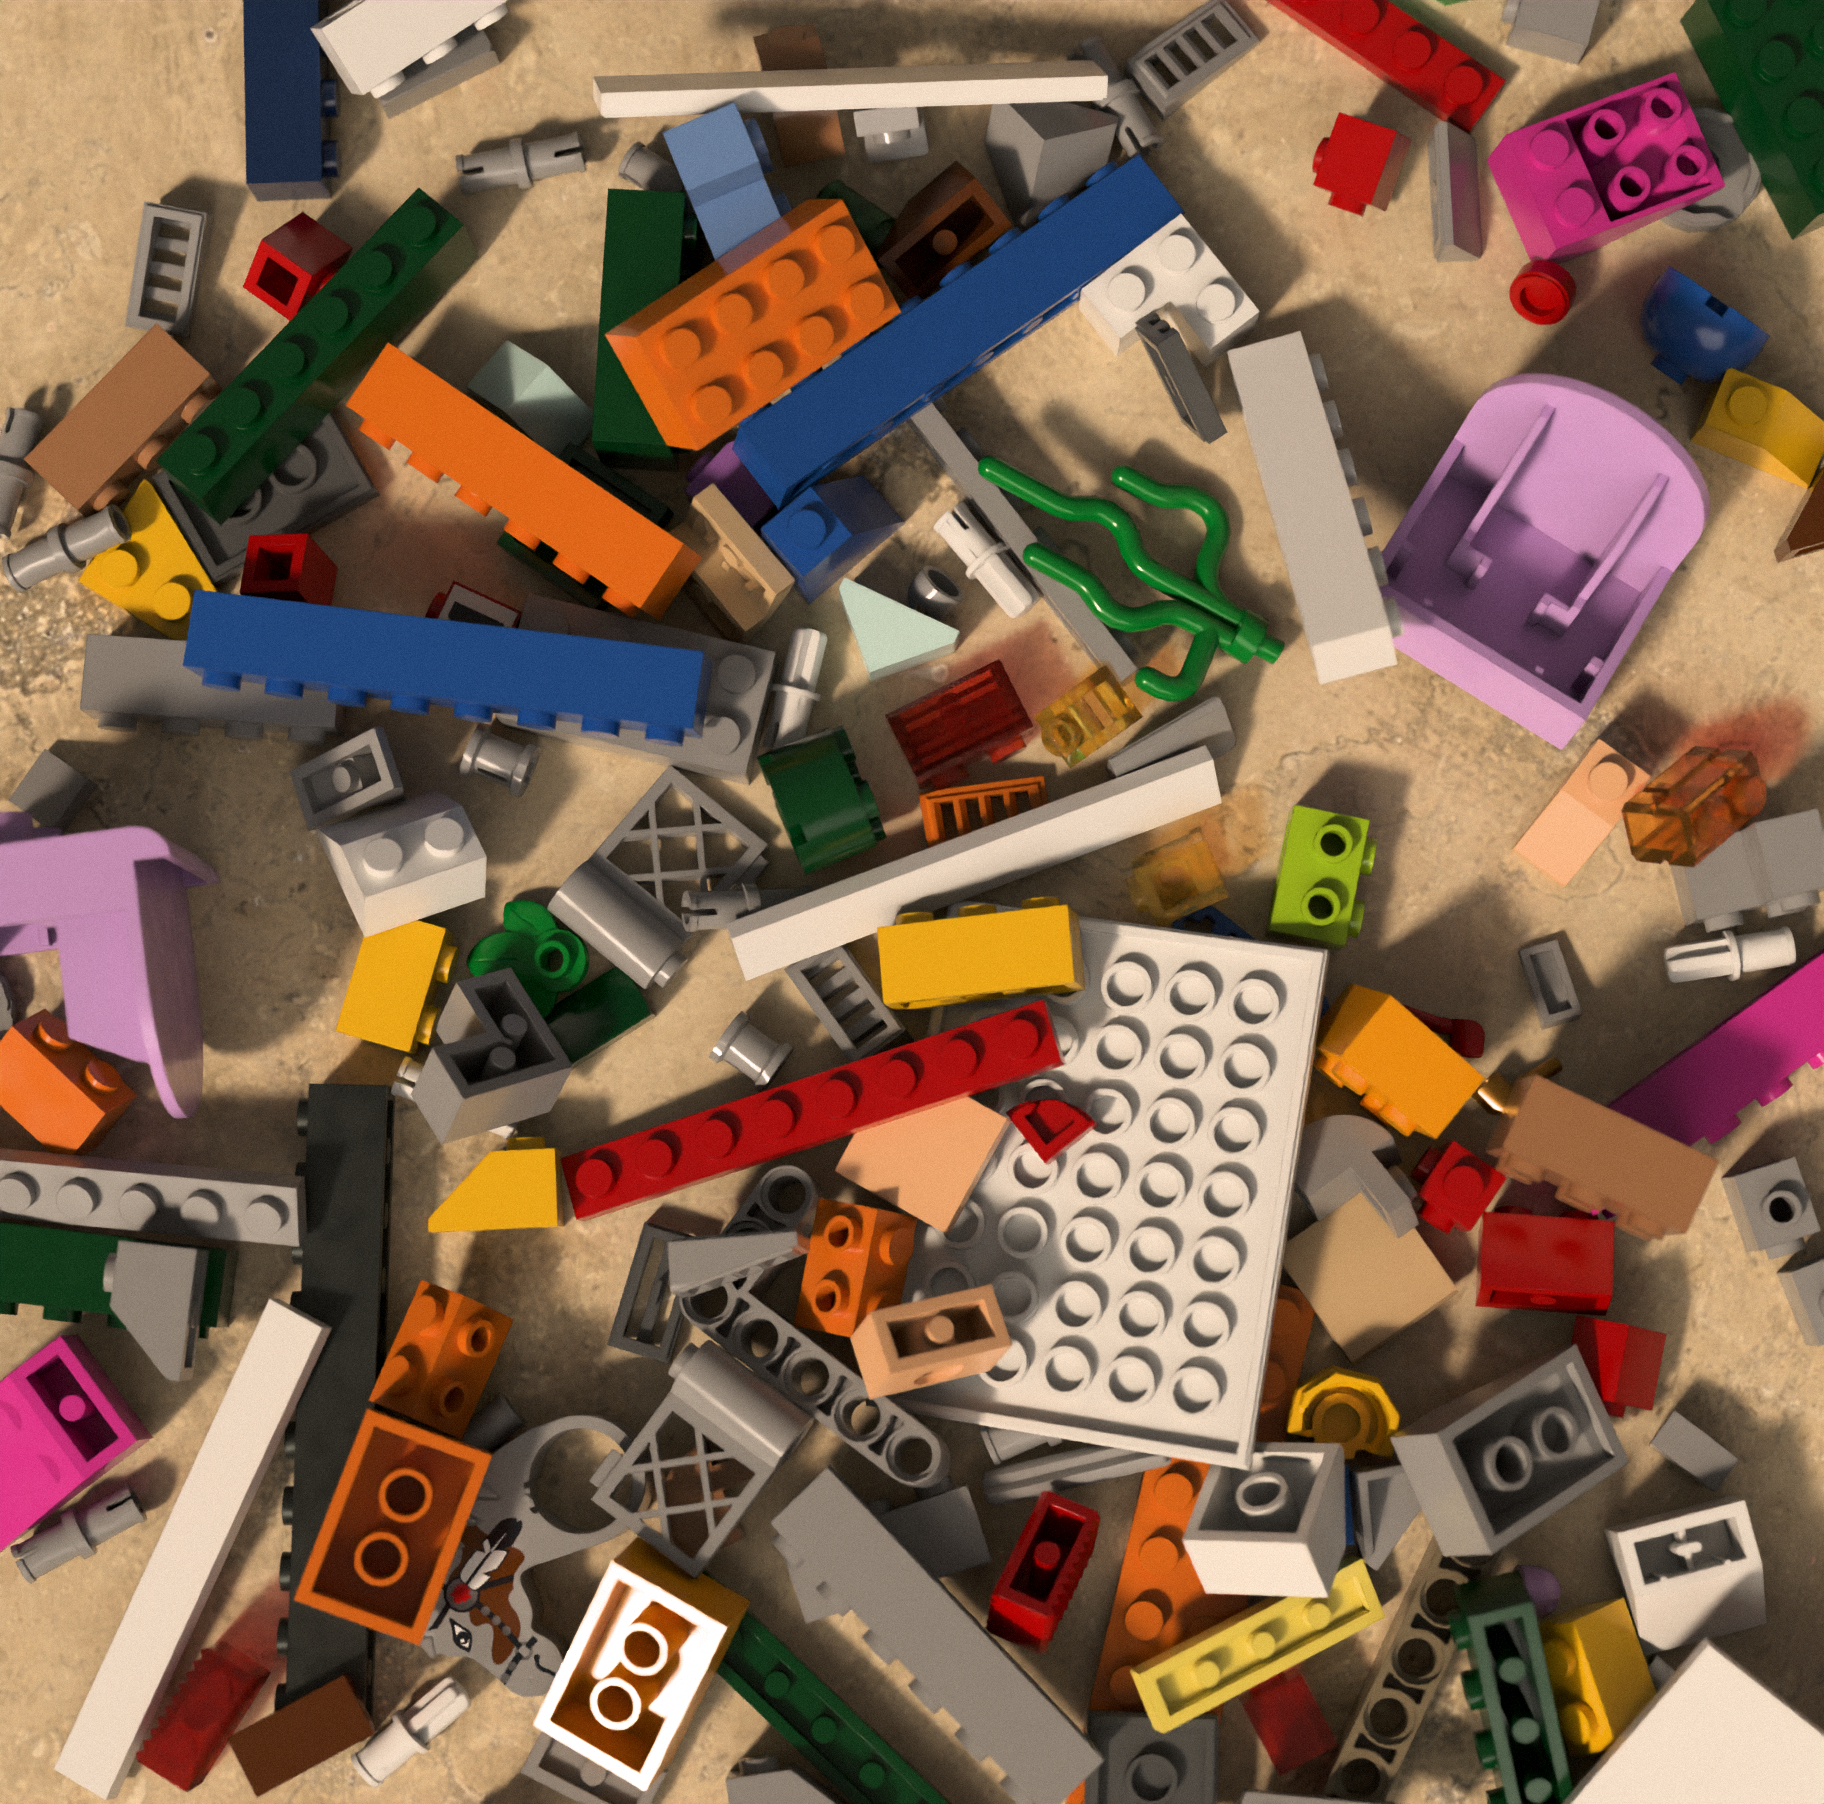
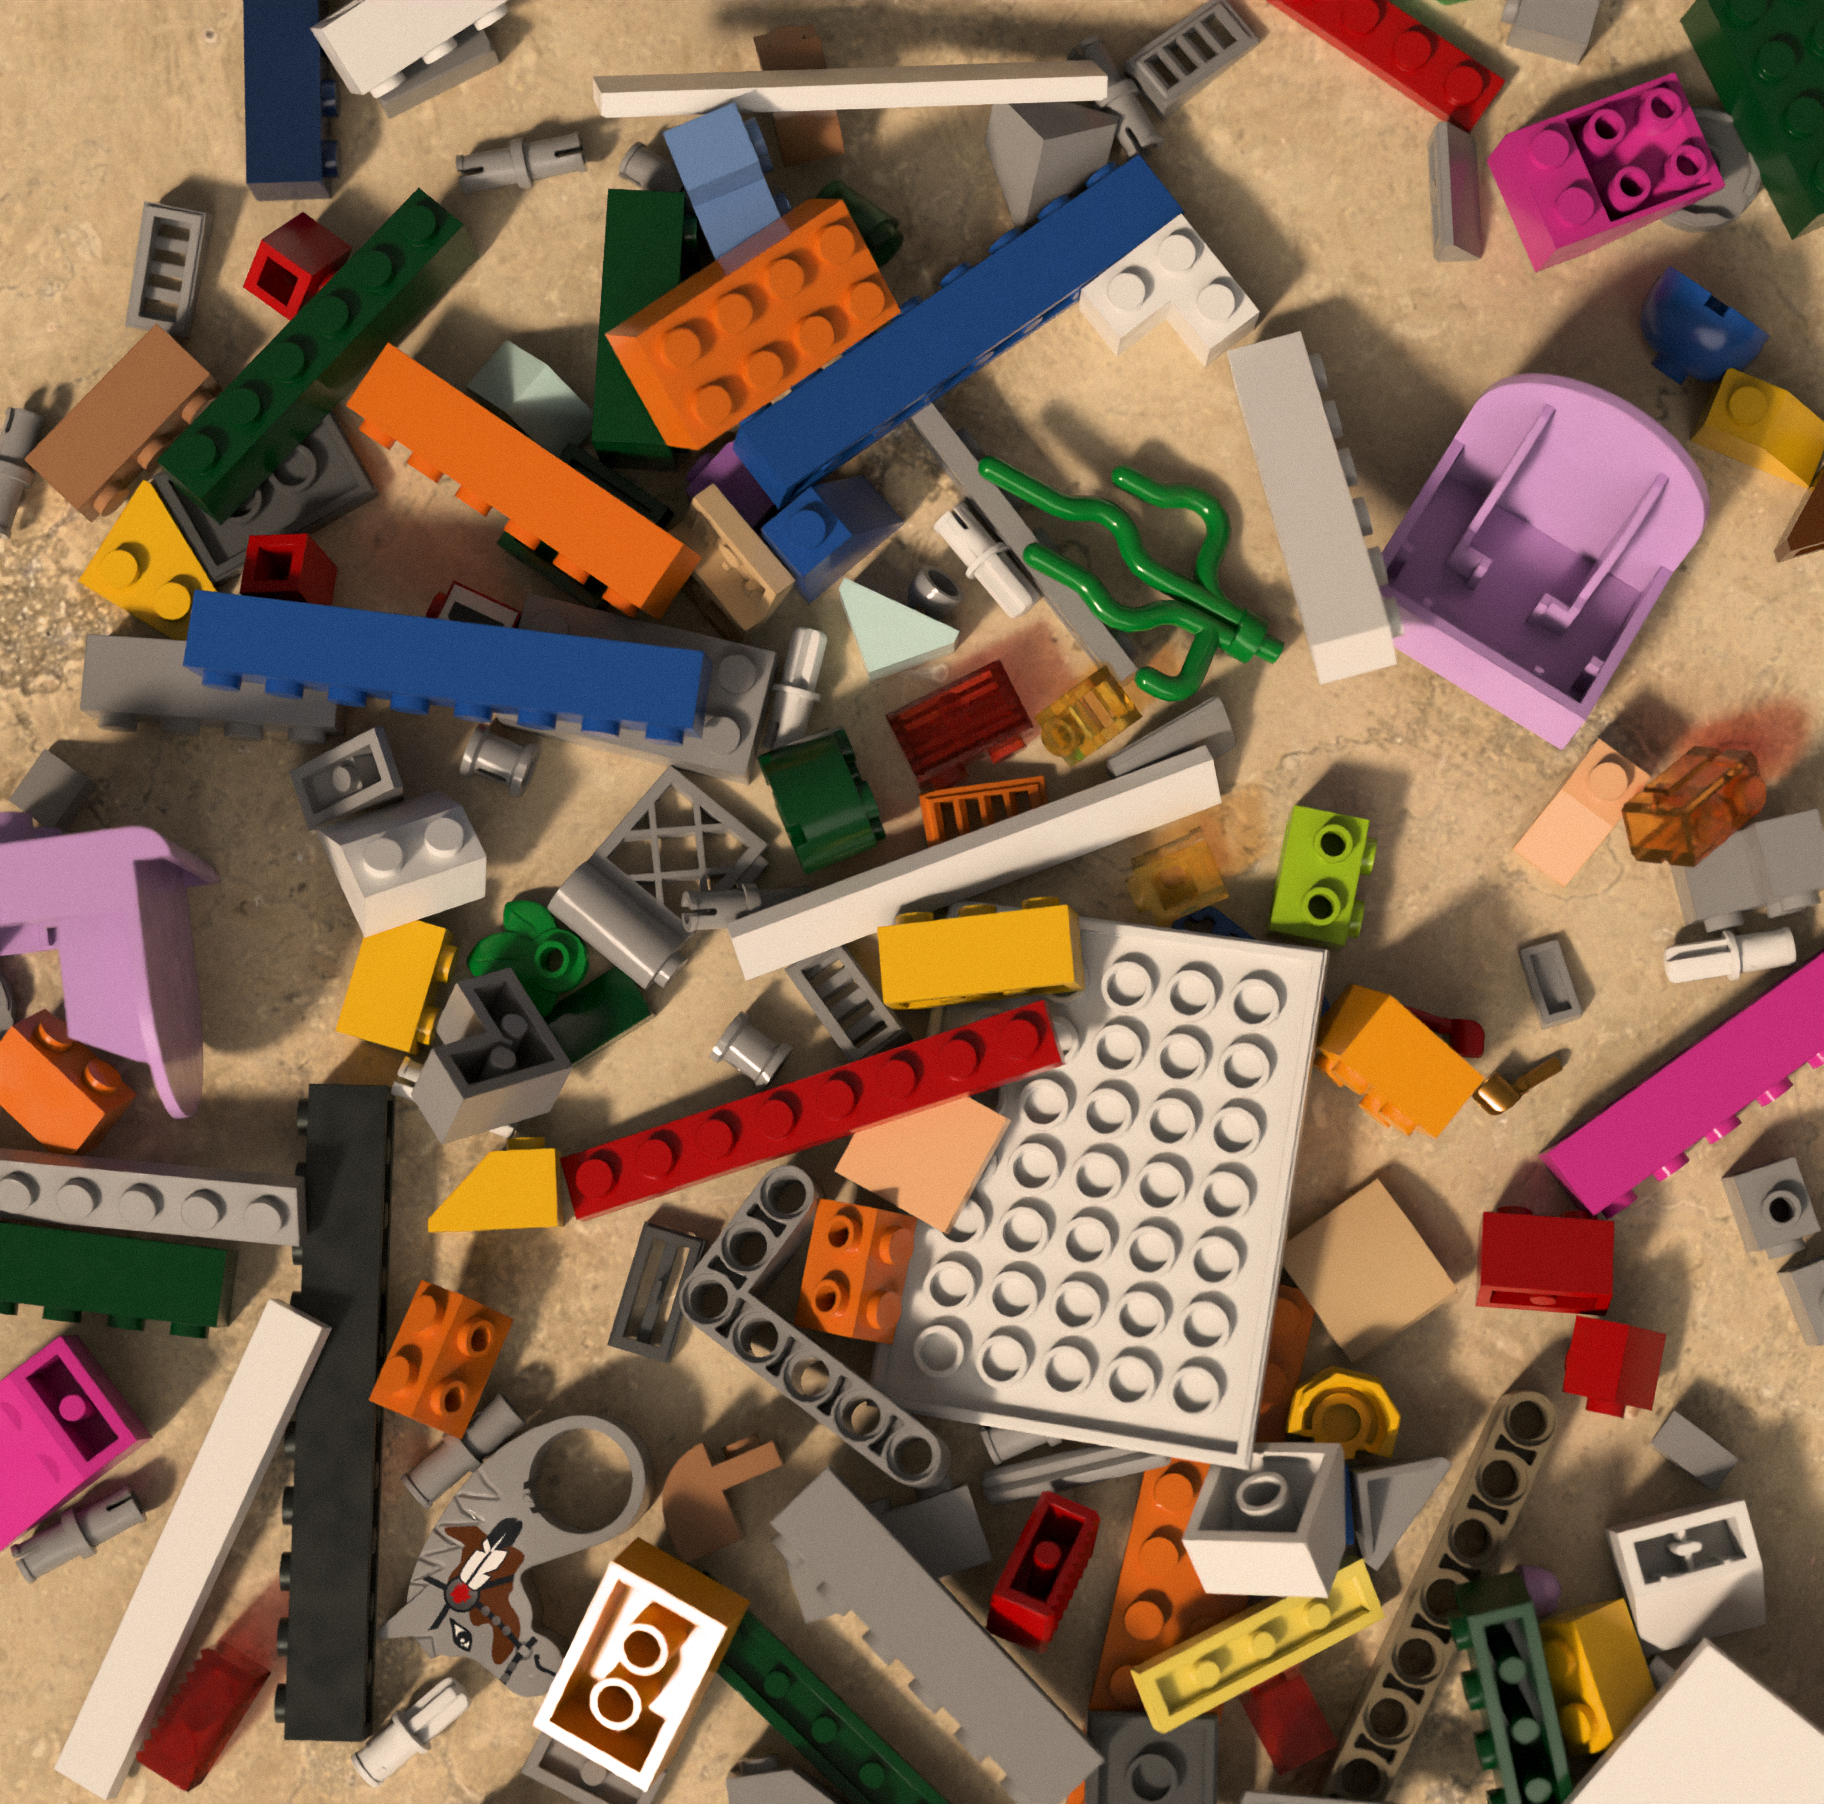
(66, 548): light grey pin -> none
(159, 1301): light grey slope -> none
(302, 1735): reddish brown tile -> none
(393, 1526): orange brick -> none
(716, 1260): light grey slope -> none
(734, 1412): light grey piece -> none
(892, 132): light grey bracket -> none
(930, 1341): light nougat brick -> none
(940, 230): reddish brown slope -> none
(1051, 1126): red tile -> none
(1180, 377): dark grey tile -> none
(1350, 1157): light grey brick -> none
(1359, 164): red brick -> none
(1454, 1187): red brick -> none
(1509, 1453): light grey slope -> none
(1542, 292): red tile -> none
(1599, 1159): medium nougat brick -> none

